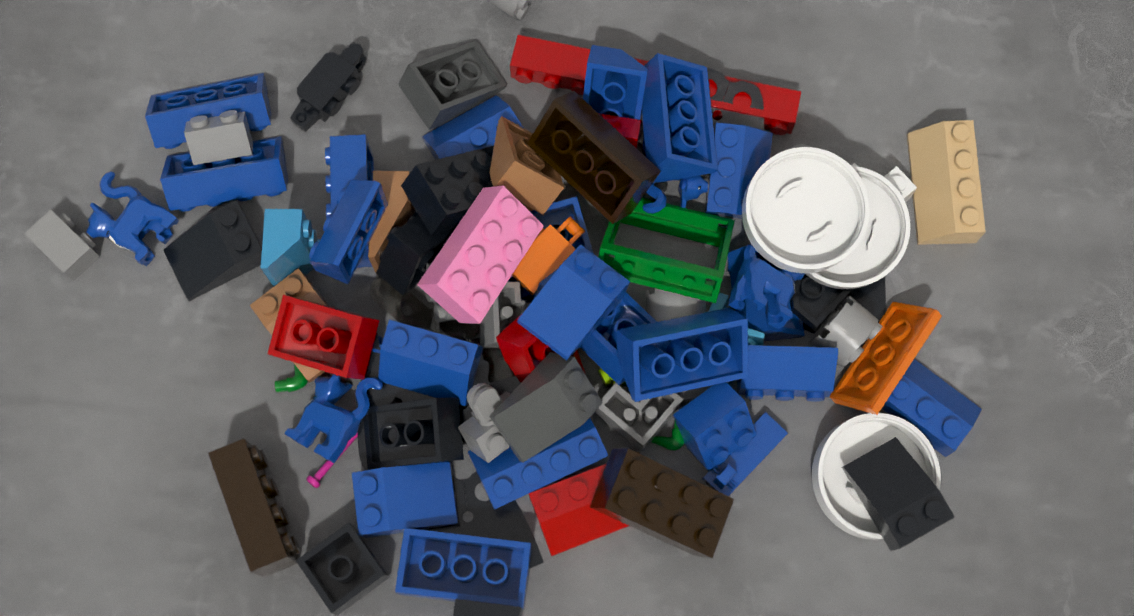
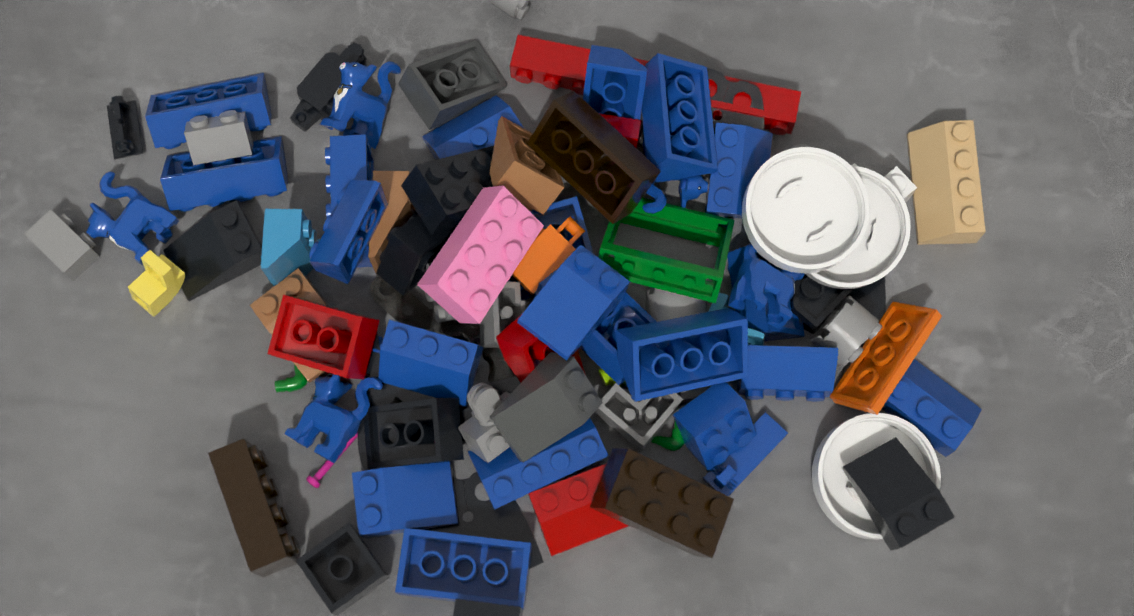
(124, 128): none -> black hinge
(157, 283): none -> light yellow brick
(356, 104): none -> blue animal

